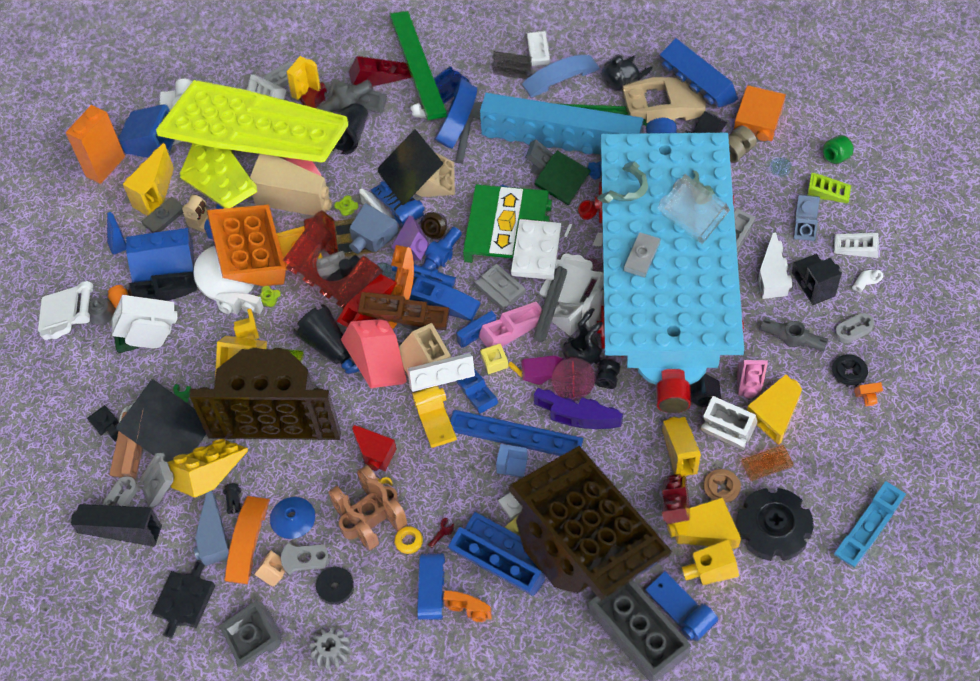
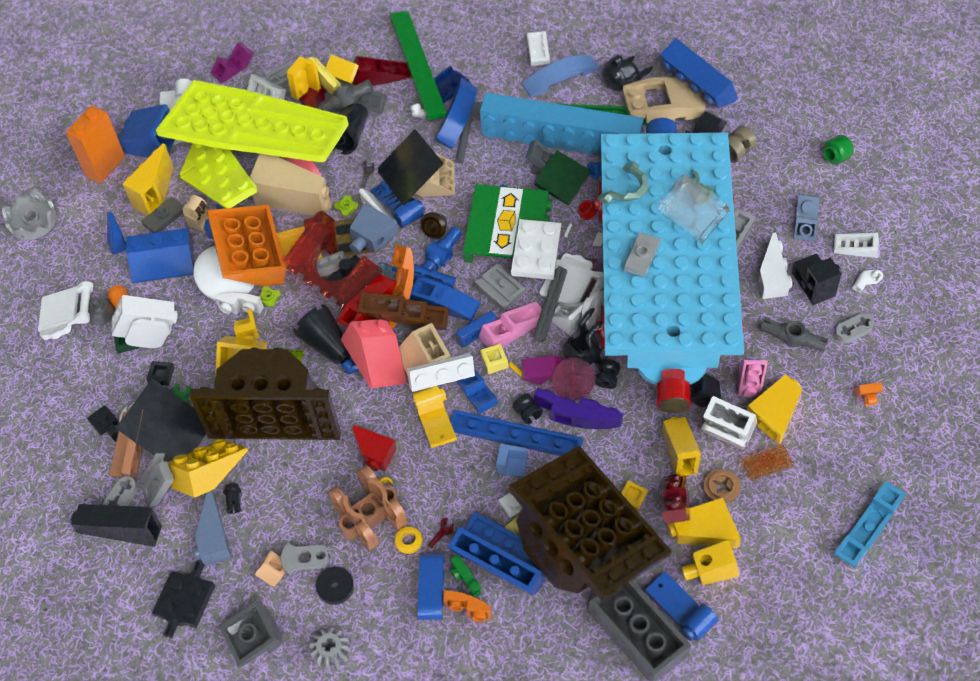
(24, 207): none -> light grey plate
(160, 372): none -> black plate
(164, 286): black slope -> none
(228, 67): none -> magenta slope
(245, 539): orange slope -> none
(293, 526): blue dish -> none
(326, 79): none -> light yellow slope
(342, 69): none -> yellow slope
(367, 172): none -> clear smoke hand
(412, 237): medium lavender slope -> none
(461, 572): none -> green plate
(512, 65): clear smoke plate -> none
(525, 406): none -> black wheel
(634, 494): none -> yellow tile
(758, 526): black piece -> none
(760, 112): orange brick -> none
(781, 167): clear light blue tile -> none
(817, 179): lime slope -> none
(849, 361): black gear -> none

